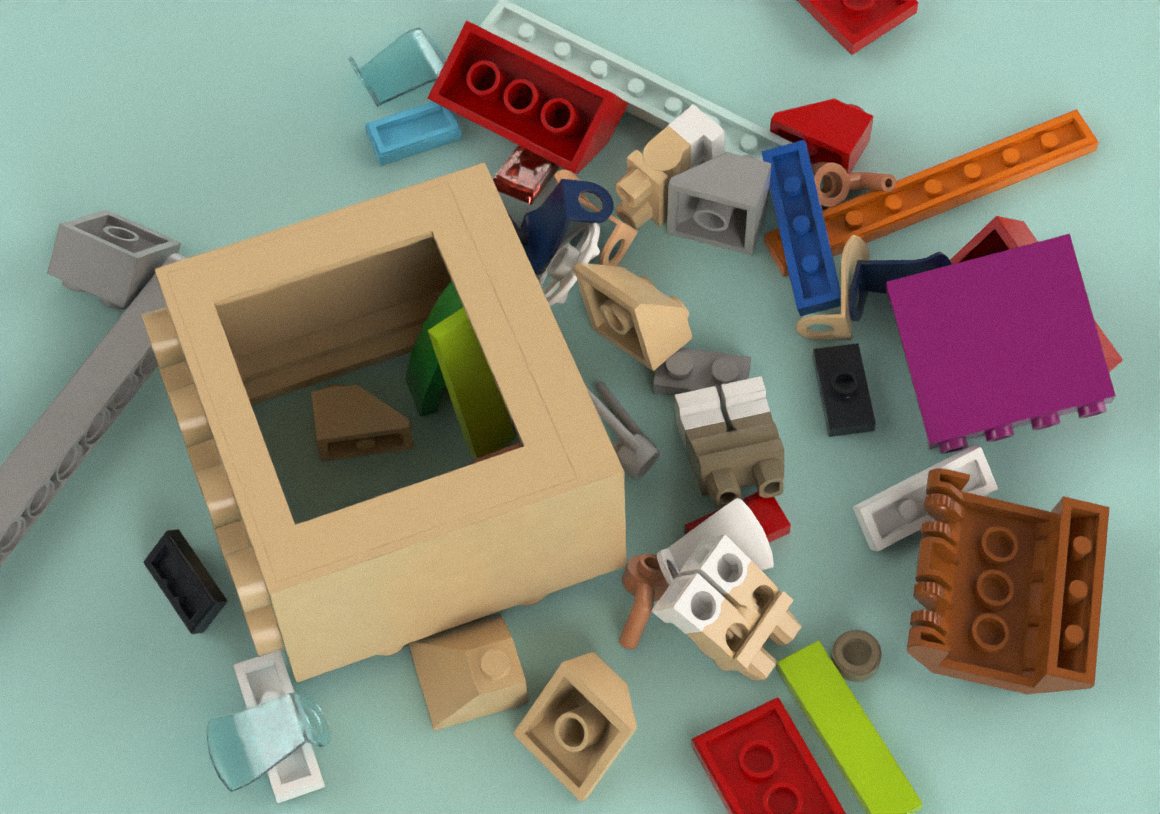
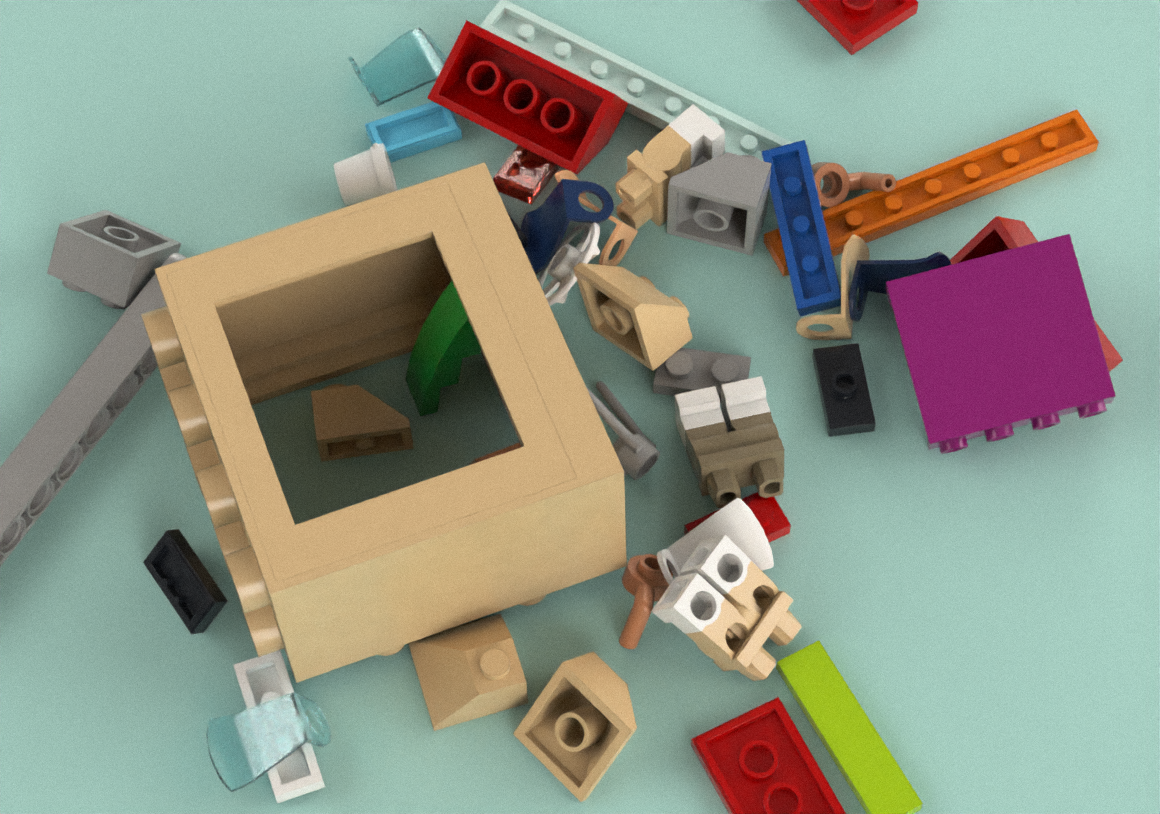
(365, 175): none -> white piece
(471, 386): lime tile -> none
(830, 128): red slope -> none
(856, 655): dark tan tile -> none
(901, 509): white plate -> none
(1008, 589): dark orange slope -> none

